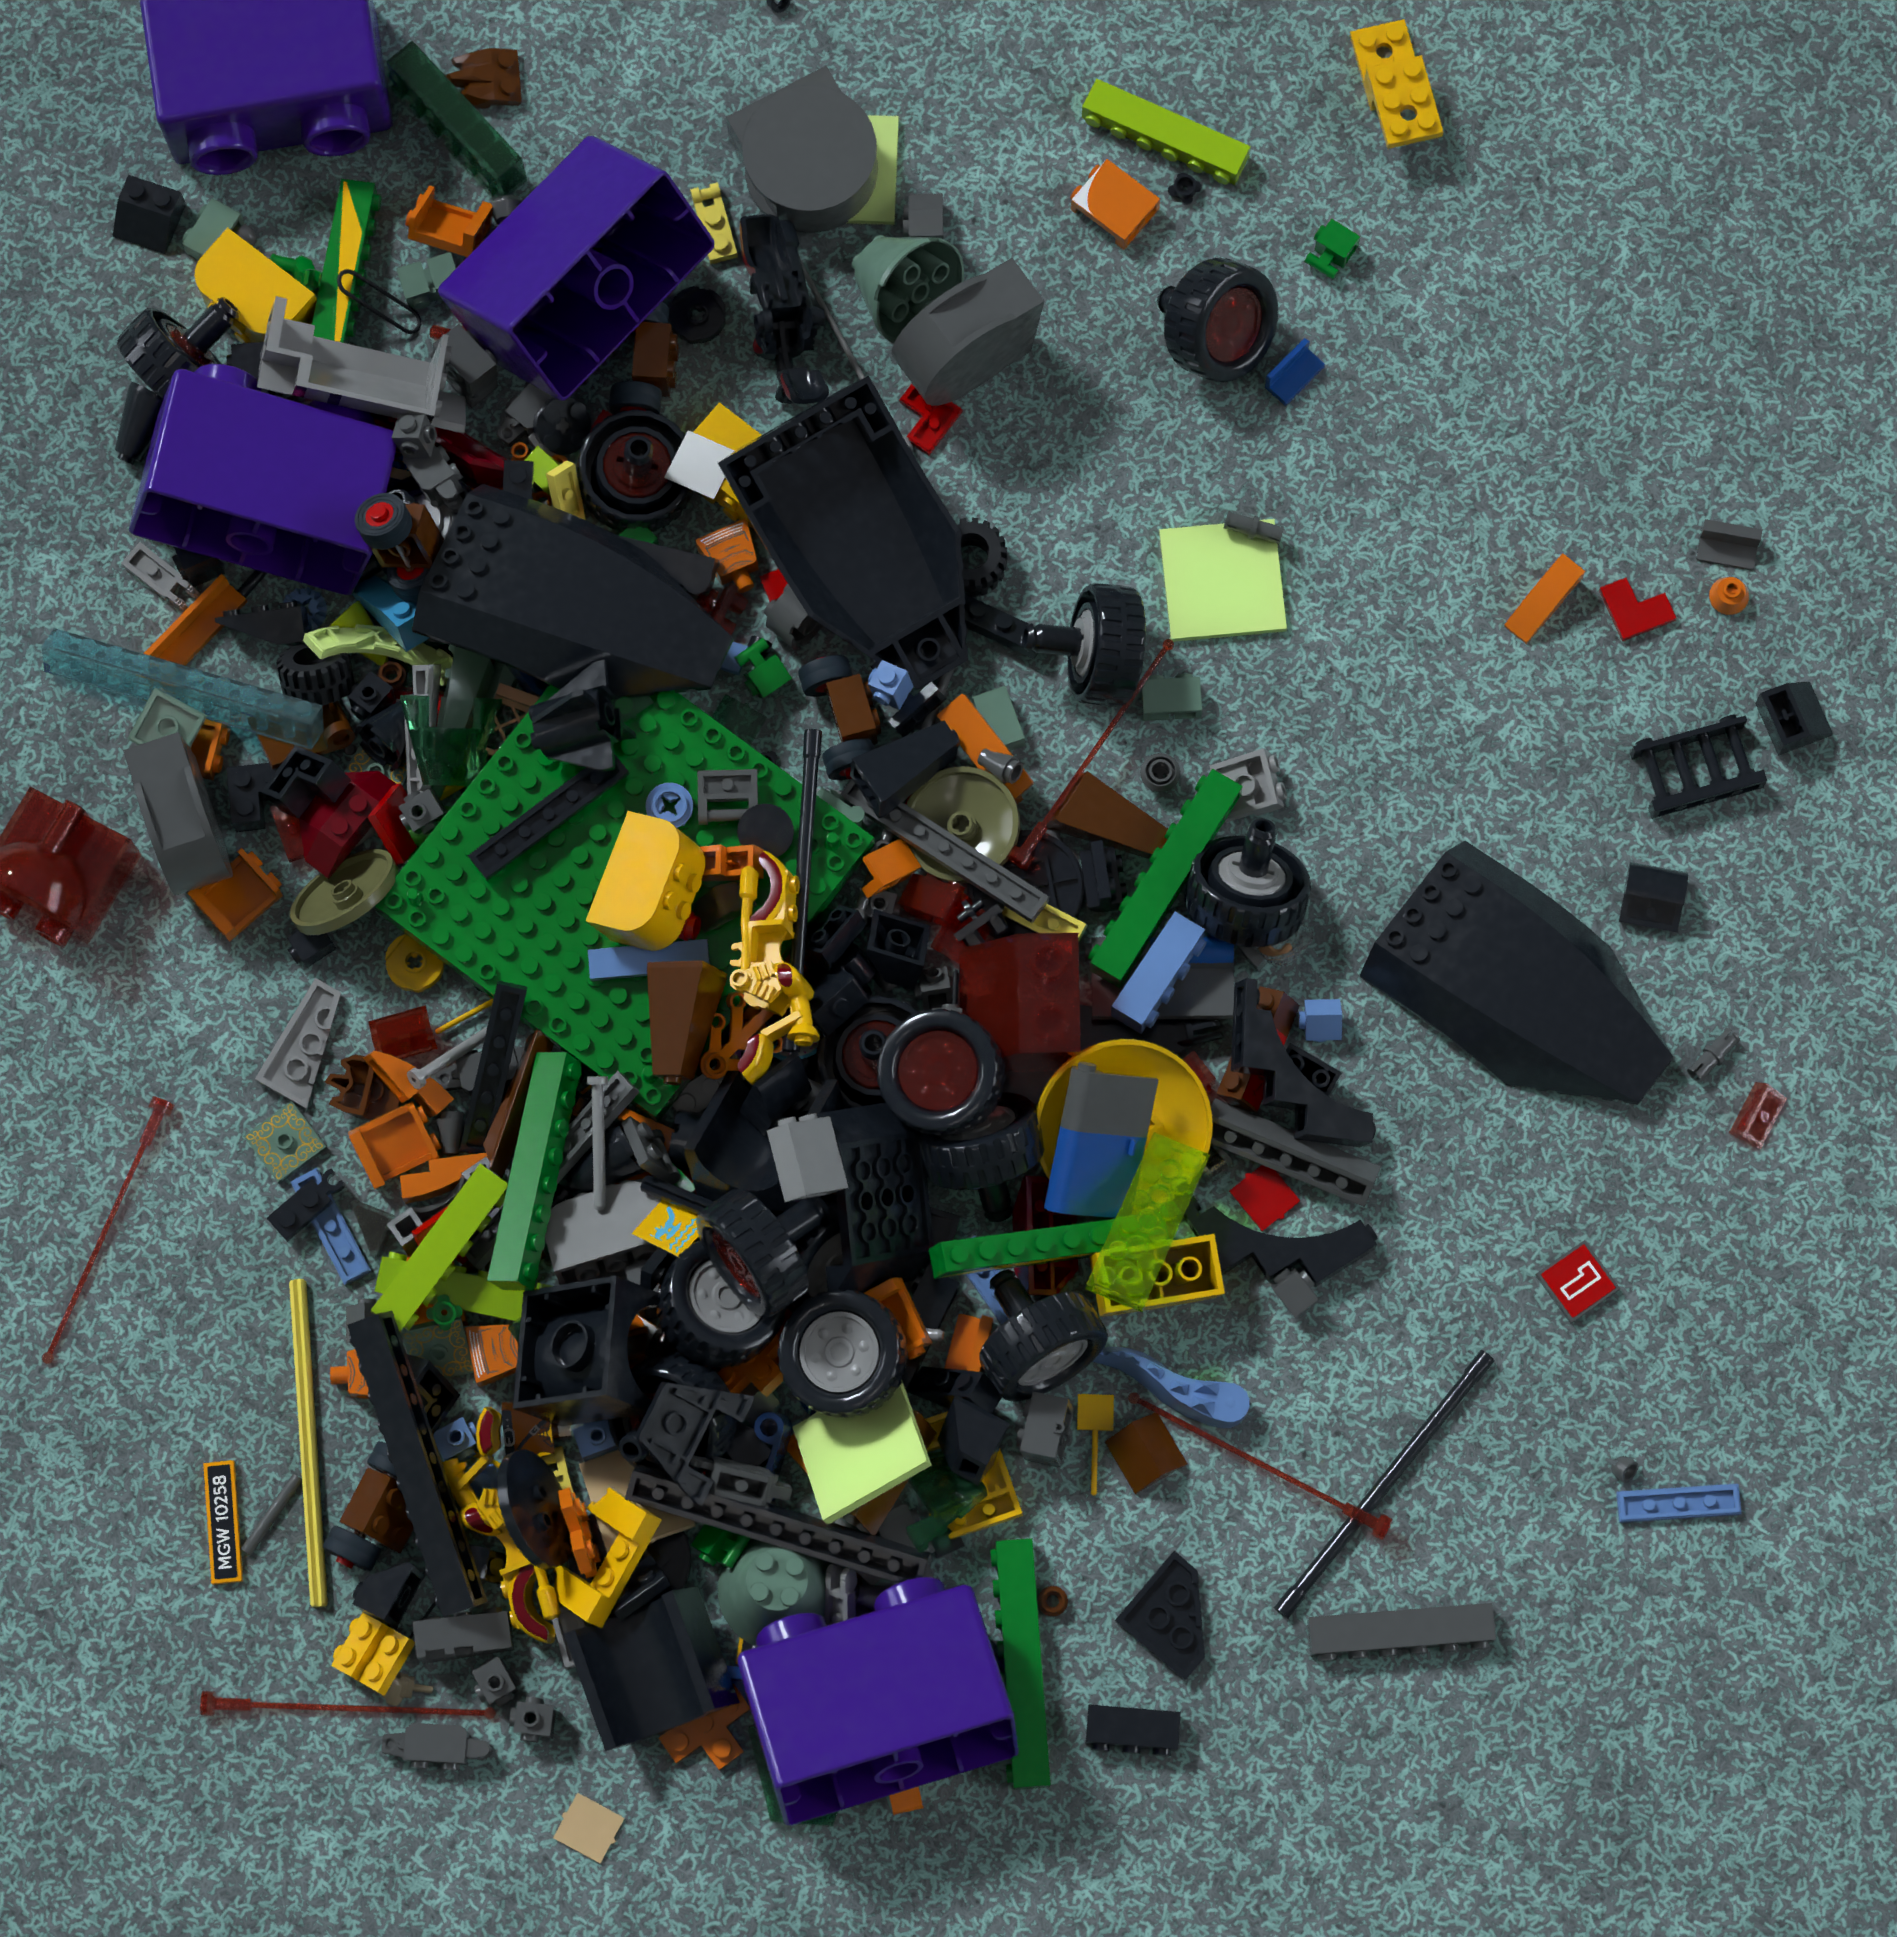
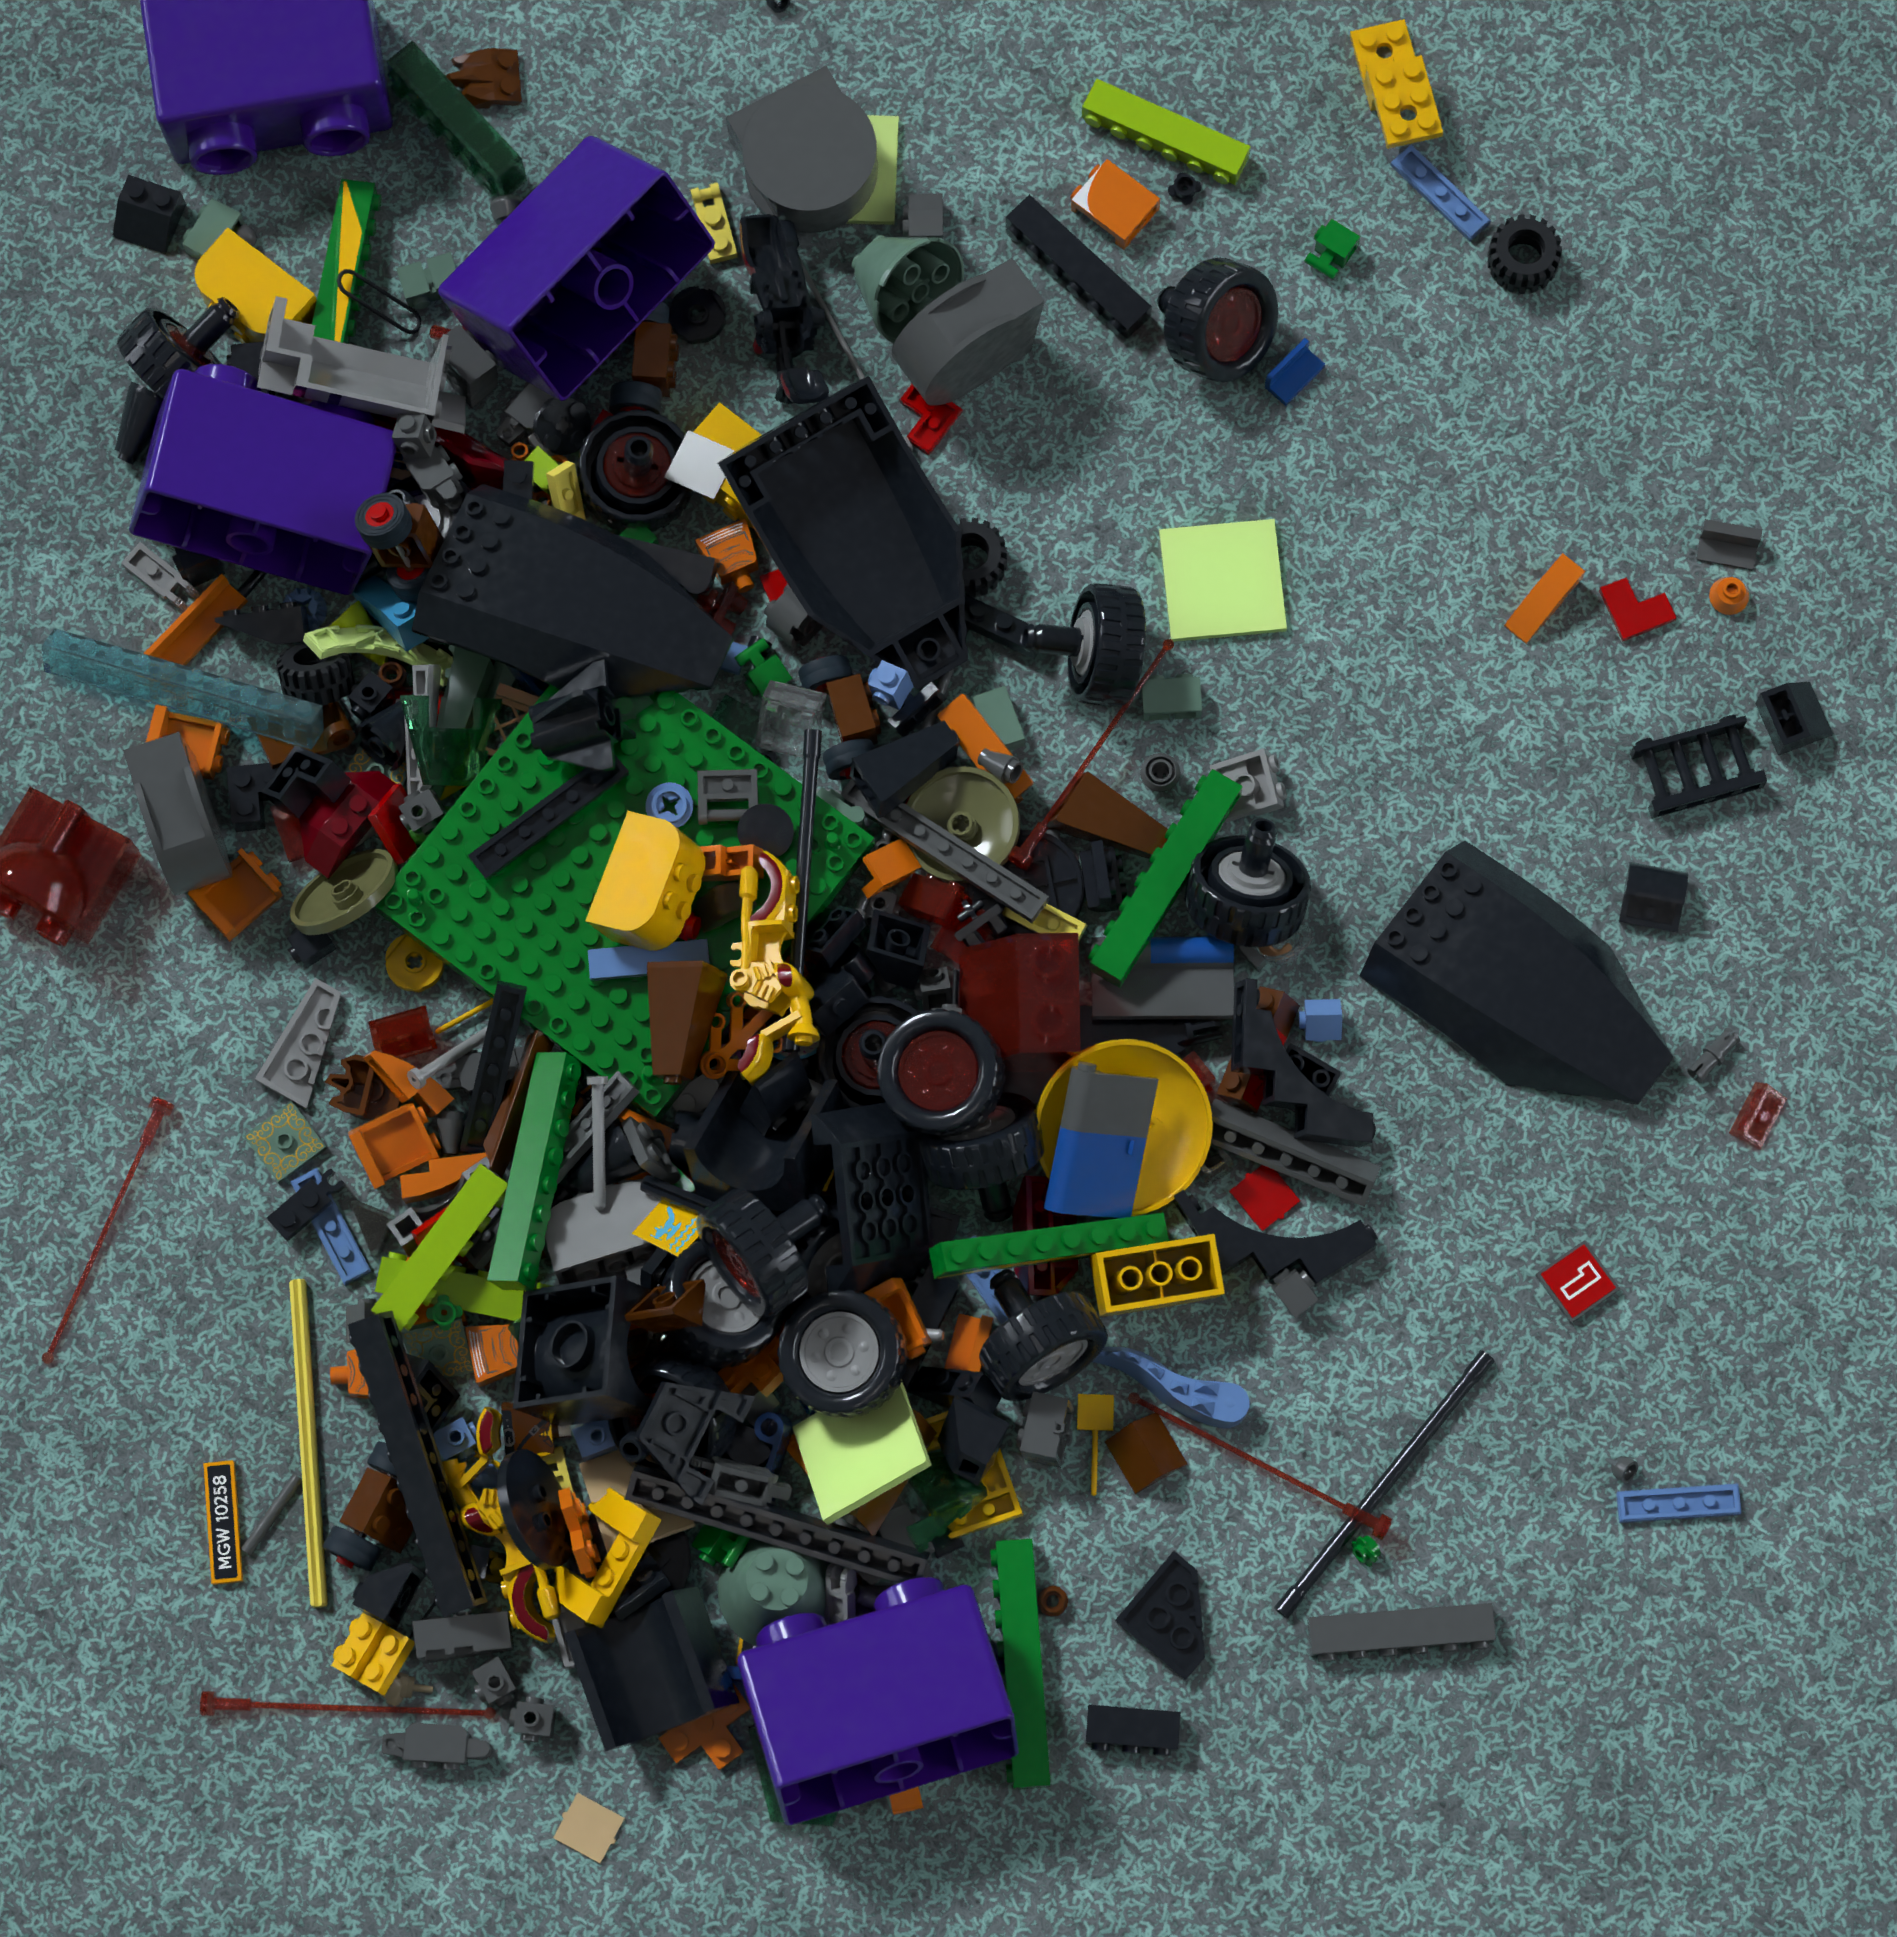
(166, 716): sand green plate -> none
(301, 269): green arm -> none
(448, 225): orange panel -> none
(667, 1312): none -> reddish brown slope
(785, 715): none -> clear container
(807, 1157): light grey brick -> none
(1078, 267): none -> black brick
(1147, 1222): clear neon green plate -> none
(1158, 972): medium blue brick -> none
(1253, 527): dark grey pin -> none
(1366, 1550): none -> green plate
(1440, 193): none -> medium blue tile
(1518, 274): none -> black tyre

